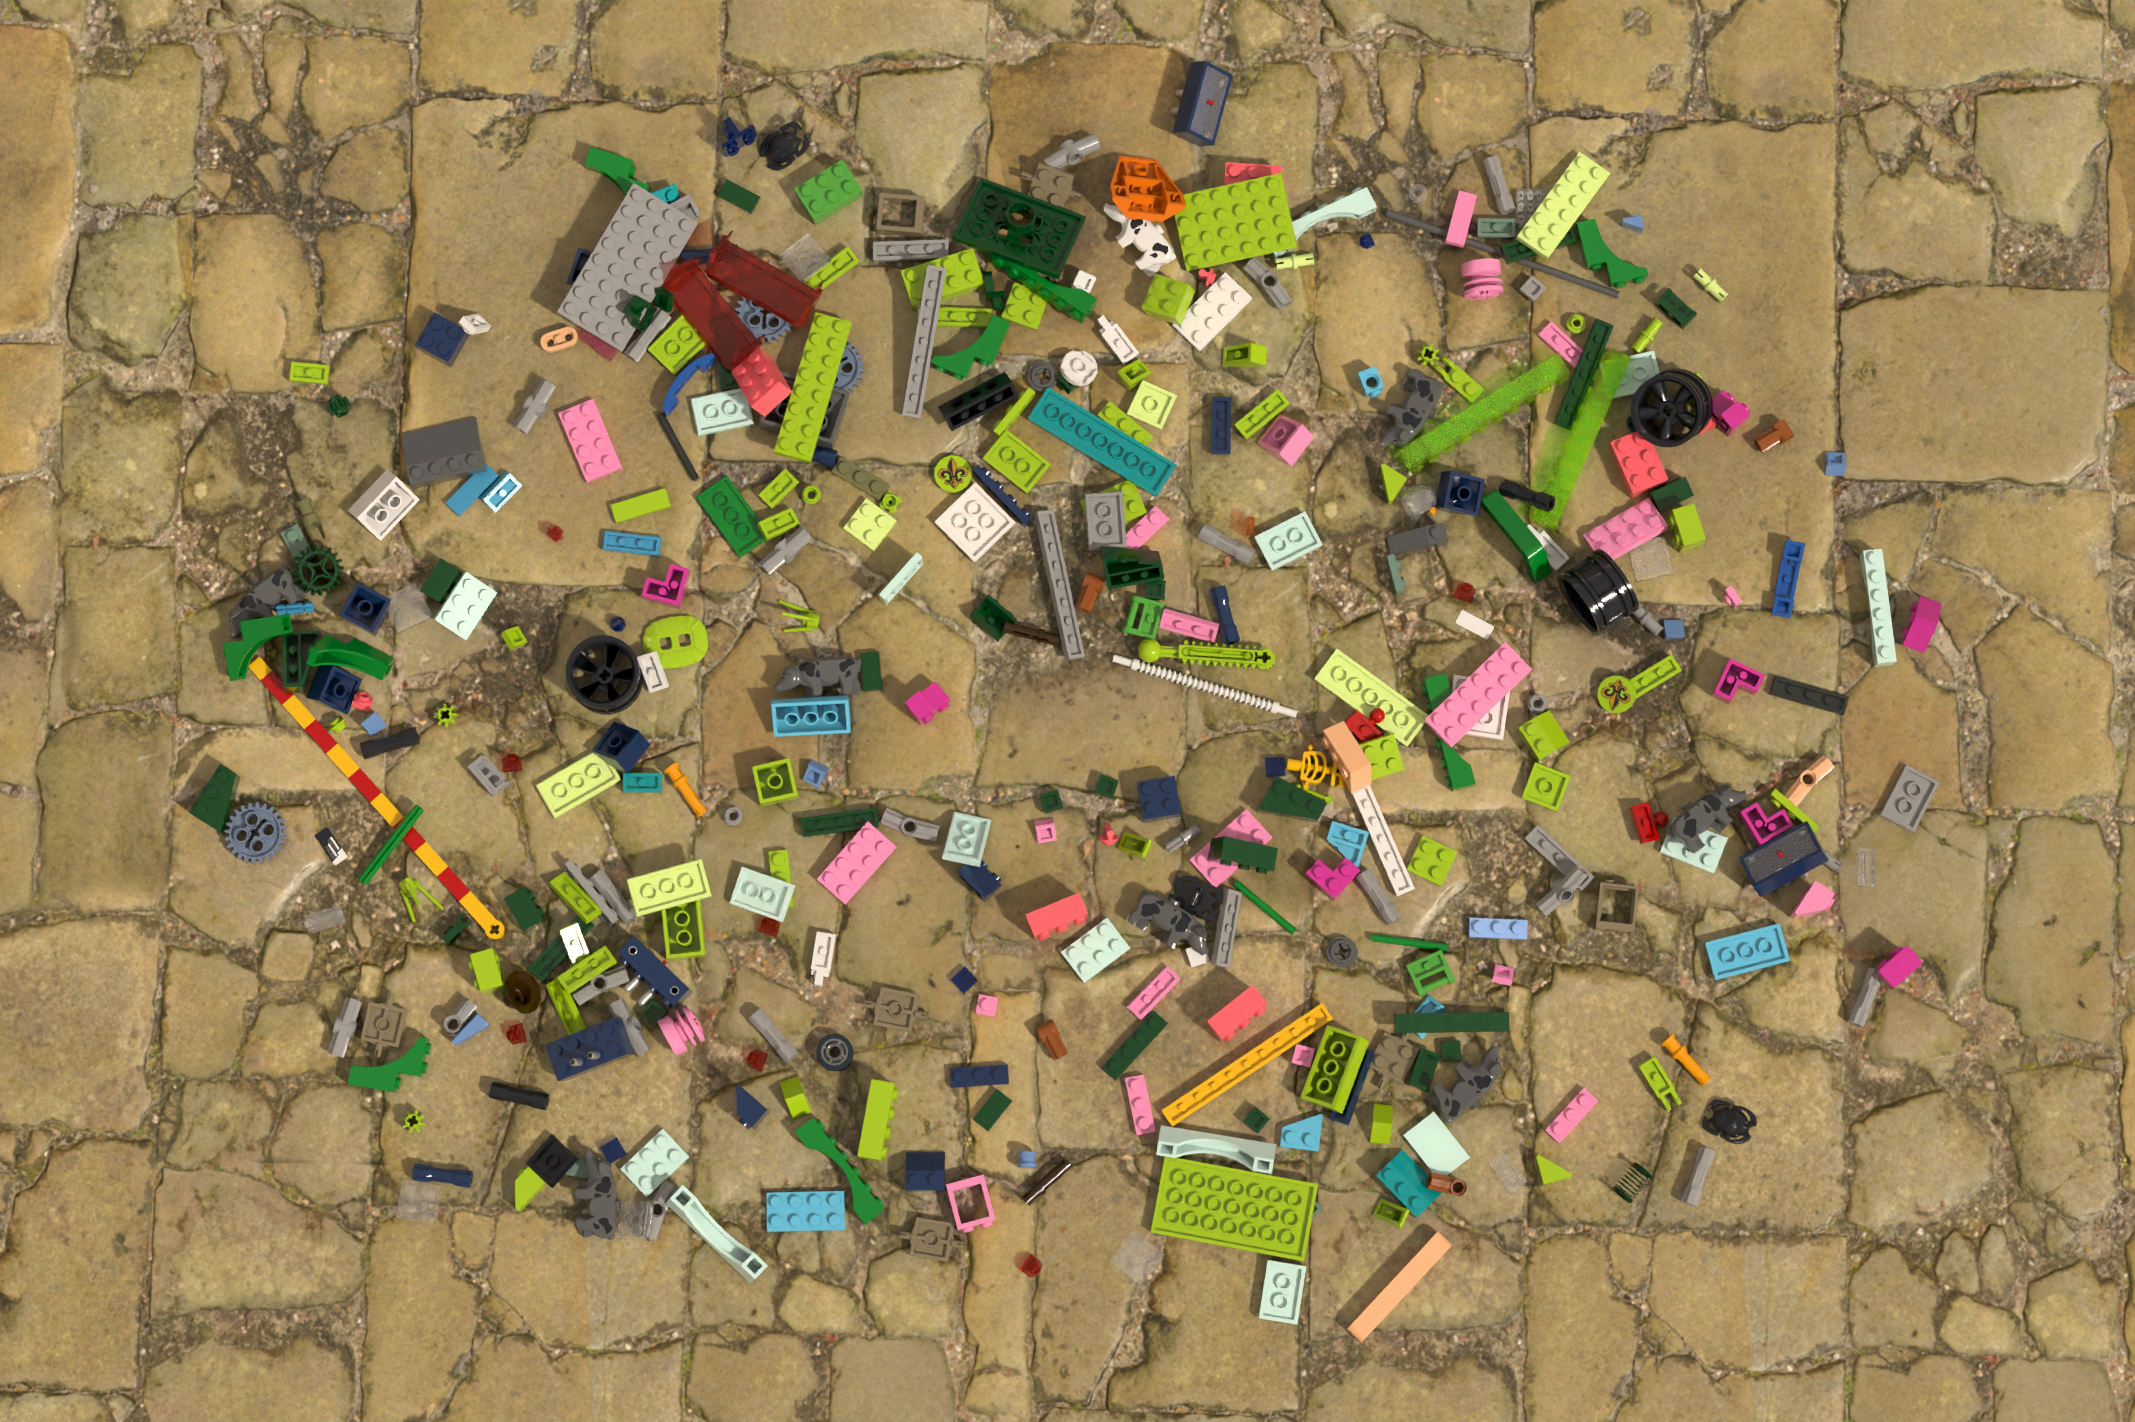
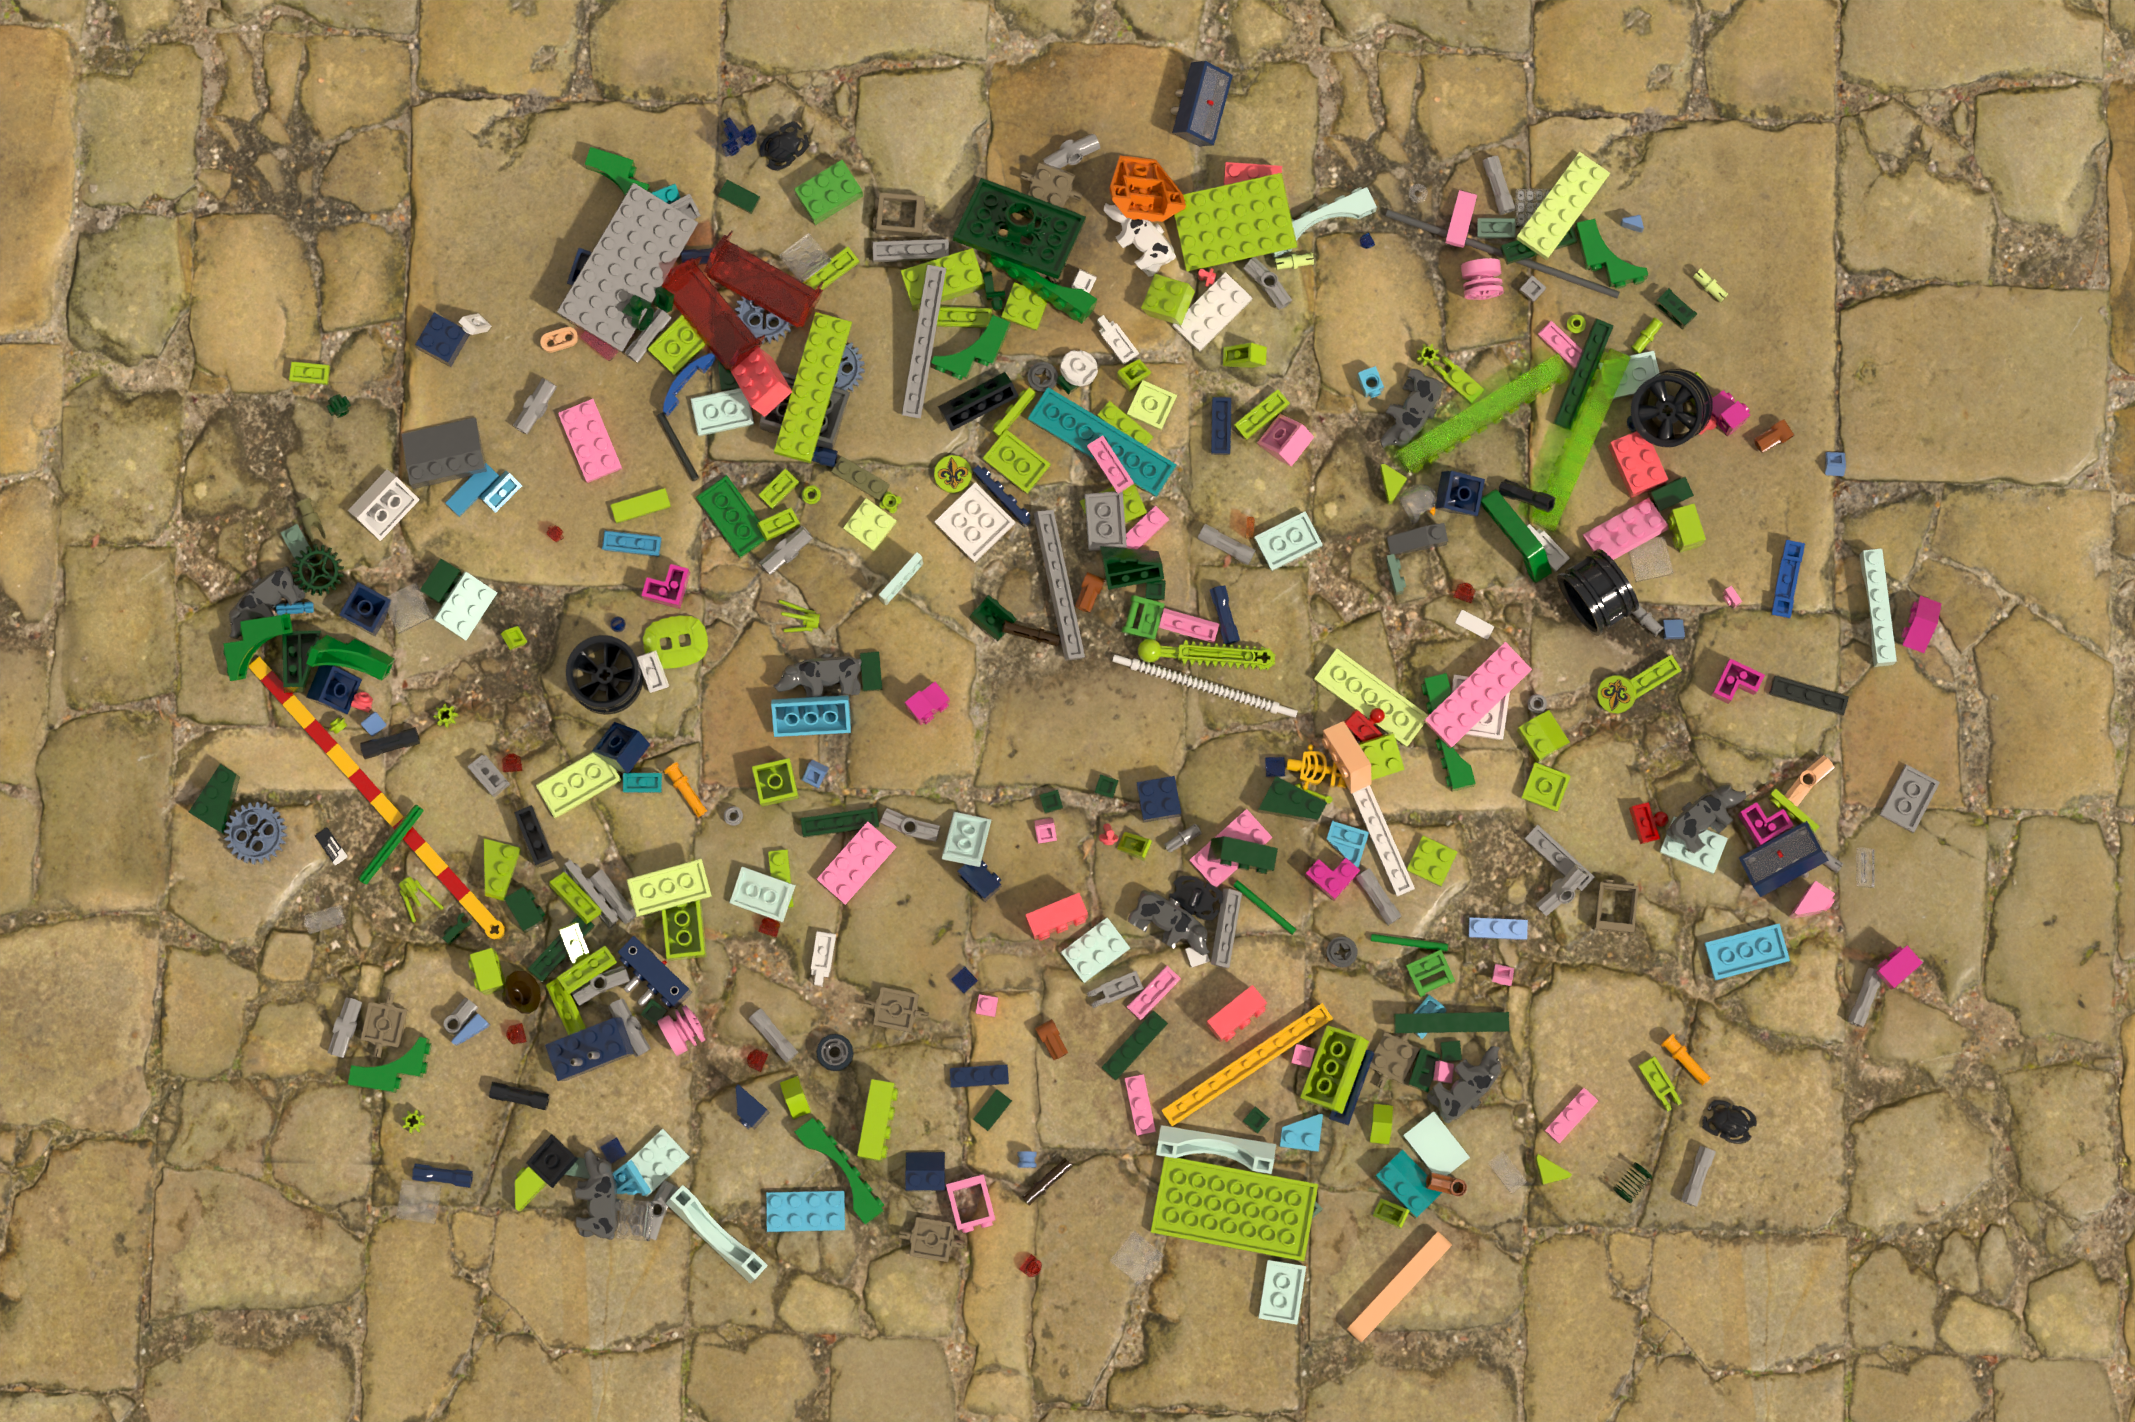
(499, 867): none -> lime wing
(534, 836): none -> black brick
(630, 1180): none -> medium azure wing
(1110, 464): none -> bright pink plate
(1117, 989): none -> light grey hinge
(1443, 1072): none -> bright pink tile

